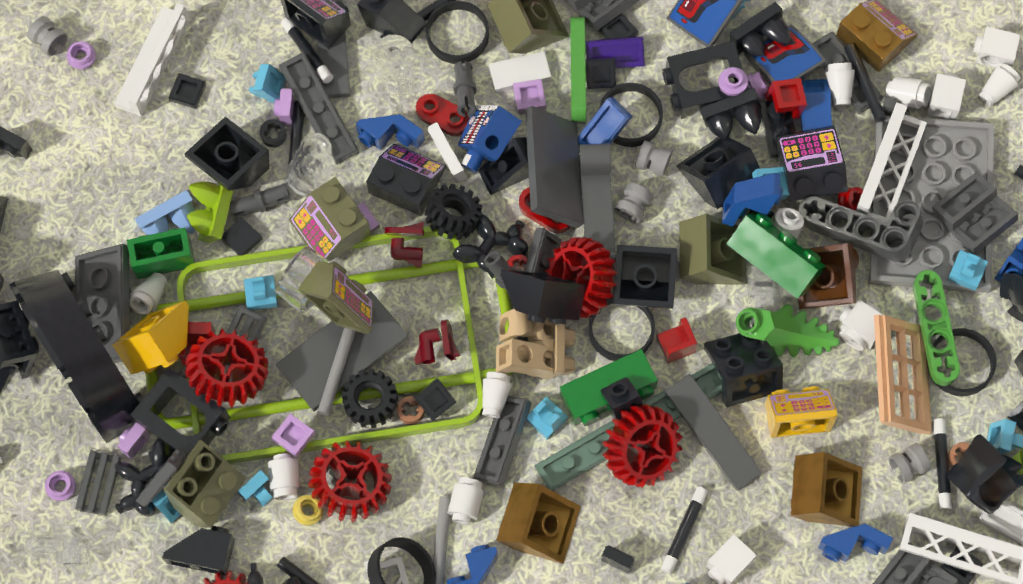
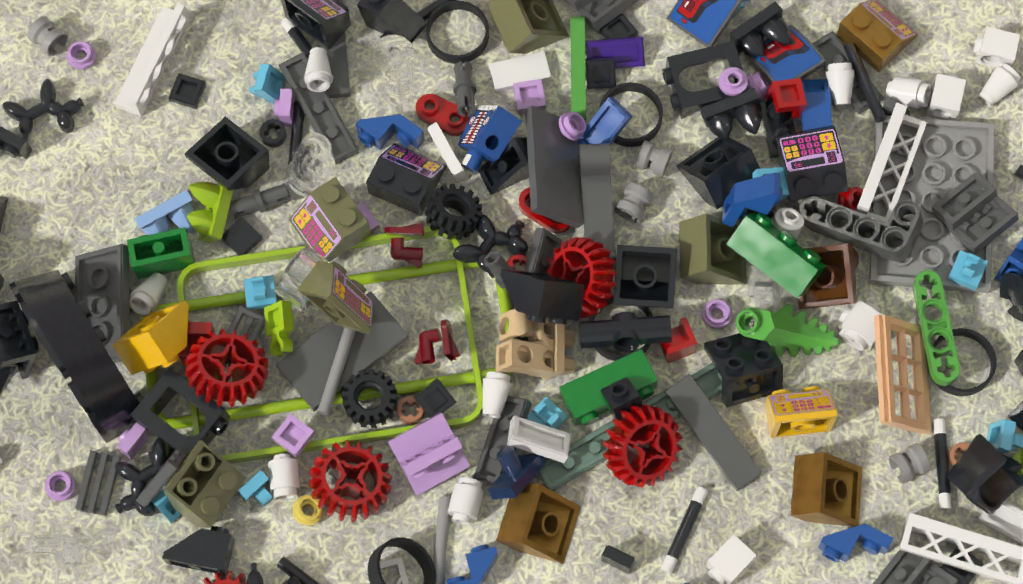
(47, 104): none -> black piece
(278, 324): none -> lime plate
(318, 71): none -> white cone
(429, 453): none -> lavender bracket
(517, 473): none -> dark blue tile
(539, 439): none -> white tile
(572, 125): none -> lavender plate
(625, 332): none -> black piece
(720, 305): none -> lavender plate

